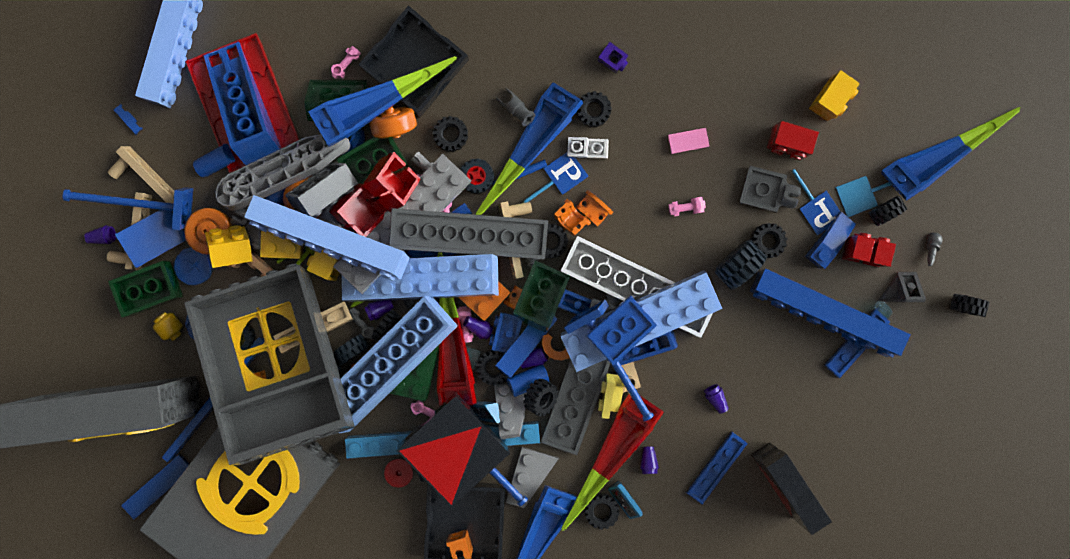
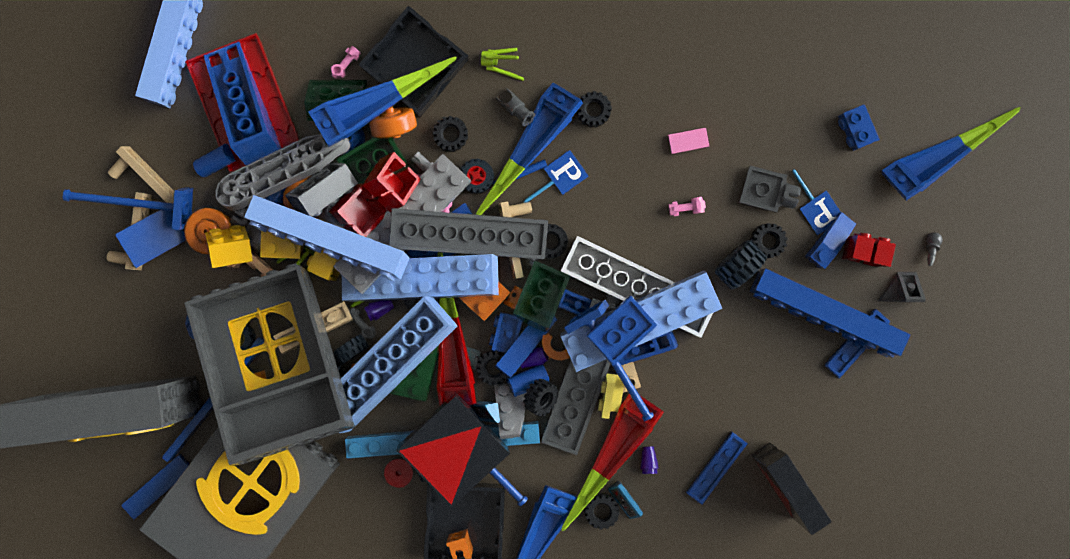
(102, 235): dark purple cone -> none
(128, 119): blue piece -> none
(145, 289): dark green brick -> none
(167, 326): yellow head -> none
(193, 267): blue tile -> none
(386, 325): black tyre -> none
(418, 407): bright pink bar -> none
(463, 312): bright pink bar -> none
(479, 327): dark purple cone -> none
(490, 58): none -> lime plant
(530, 473): light grey wing -> none
(571, 218): orange piece -> none
(587, 148): white slope -> none
(594, 208): orange piece -> none
(613, 51): dark purple brick -> none
(716, 397): dark purple cone -> none
(792, 140): red piece -> none
(834, 95): yellow brick -> none
(858, 127): none -> blue brick
(858, 195): dark azure piece -> none
(883, 308): clear light blue tile -> none
(887, 211): black tyre -> none
(969, 305): black tyre -> none

